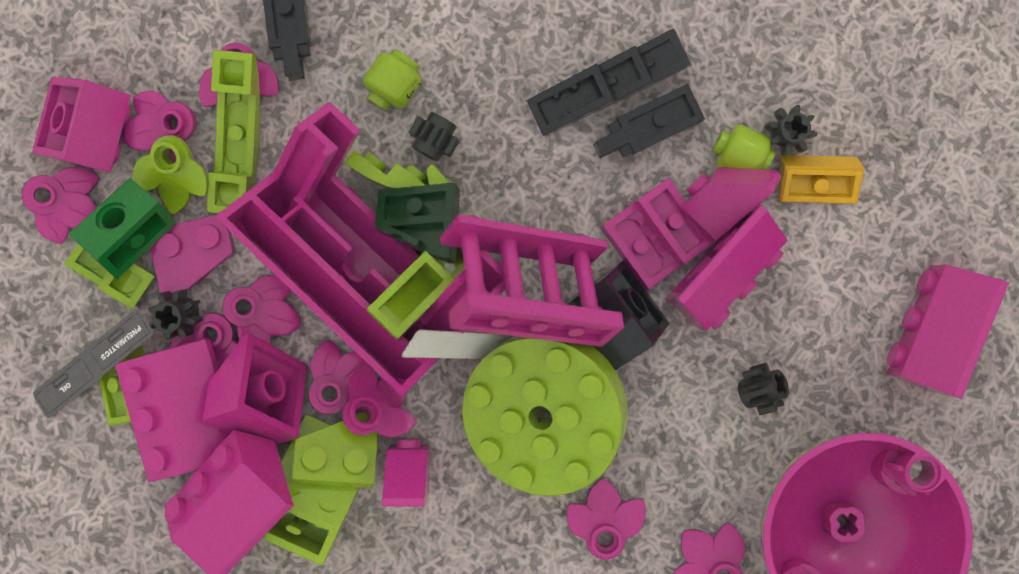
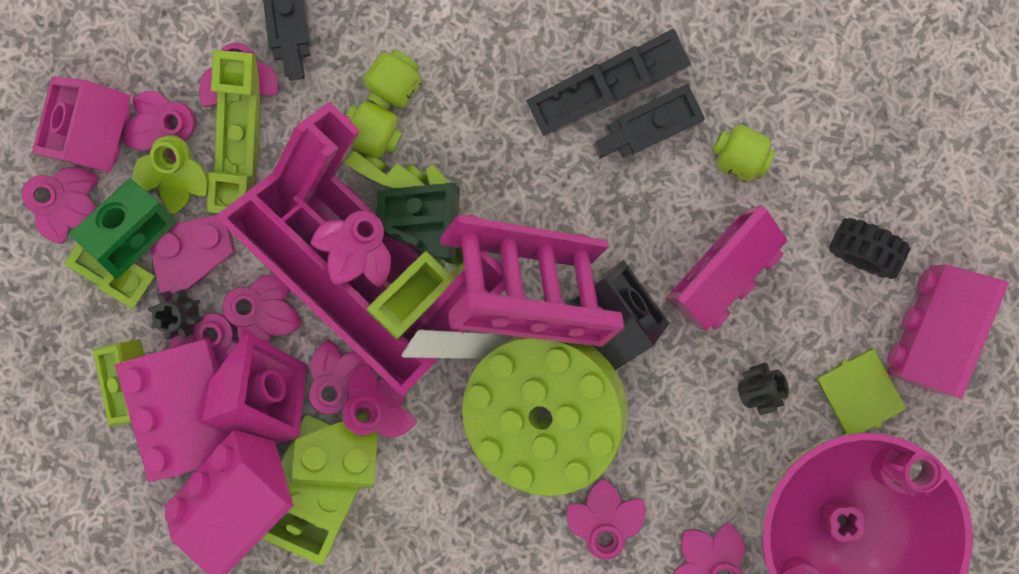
(93, 363): flat silver sticker -> none
(352, 253): none -> dark pink plate
(376, 129): none -> lime head
(406, 474): dark pink slope -> none
(434, 136): pearl dark grey gear -> none
(656, 235): dark pink slope -> none
(728, 196): dark pink slope -> none
(800, 124): pearl dark grey gear -> none
(820, 179): yellow slope -> none
(861, 393): none -> lime piece
(869, 248): none -> black tyre

